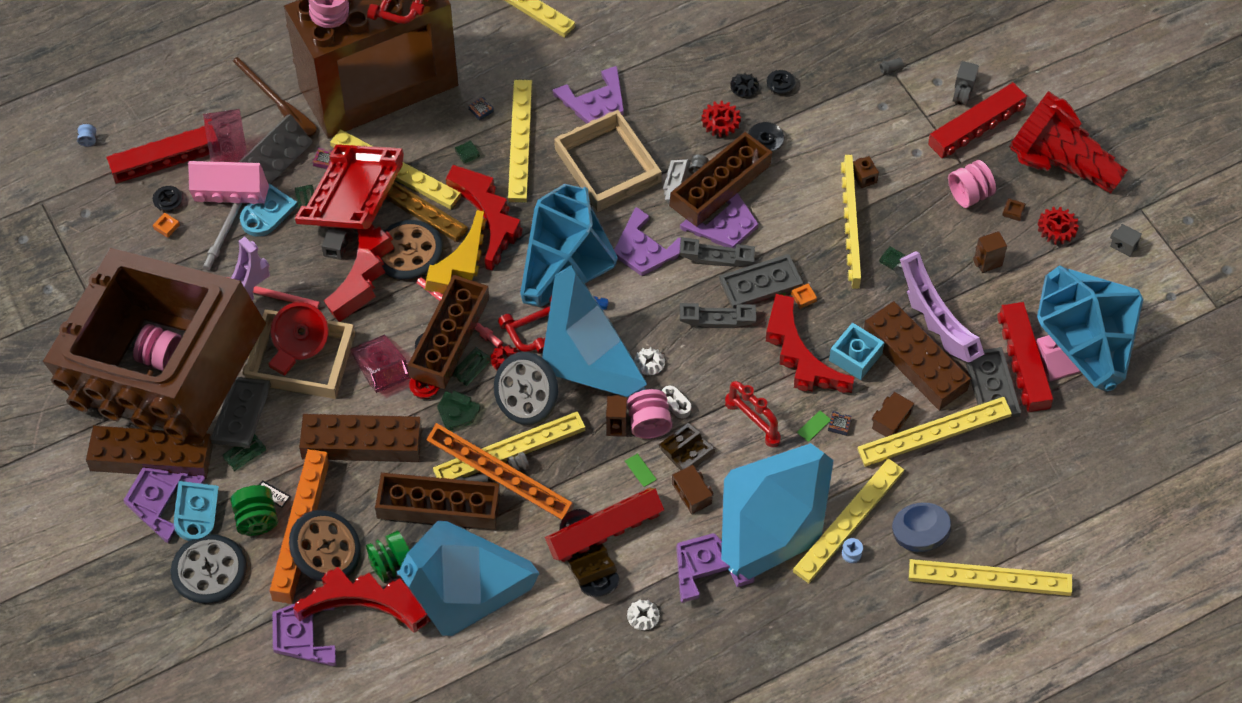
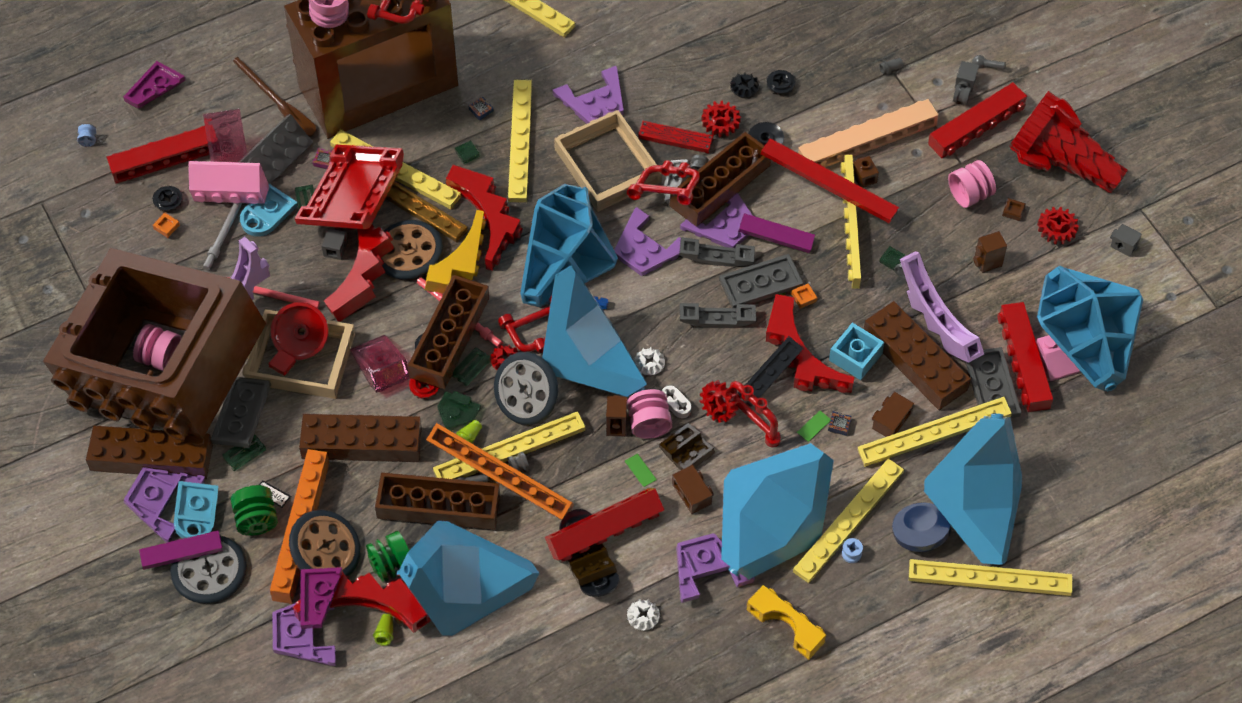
(153, 84): none -> magenta wing
(180, 550): none -> magenta tile
(317, 594): none -> magenta wing
(384, 631): none -> lime cone
(470, 431): none -> lime cone
(675, 137): none -> red tile
(684, 195): none -> red bar
(719, 401): none -> red gear
(767, 605): none -> yellow arch
(774, 367): none -> black plate
(776, 233): none -> magenta tile
(829, 180): none -> red tile
(871, 134): none -> light nougat brick
(980, 488): none -> dark azure panel
(982, 62): none -> dark grey bar

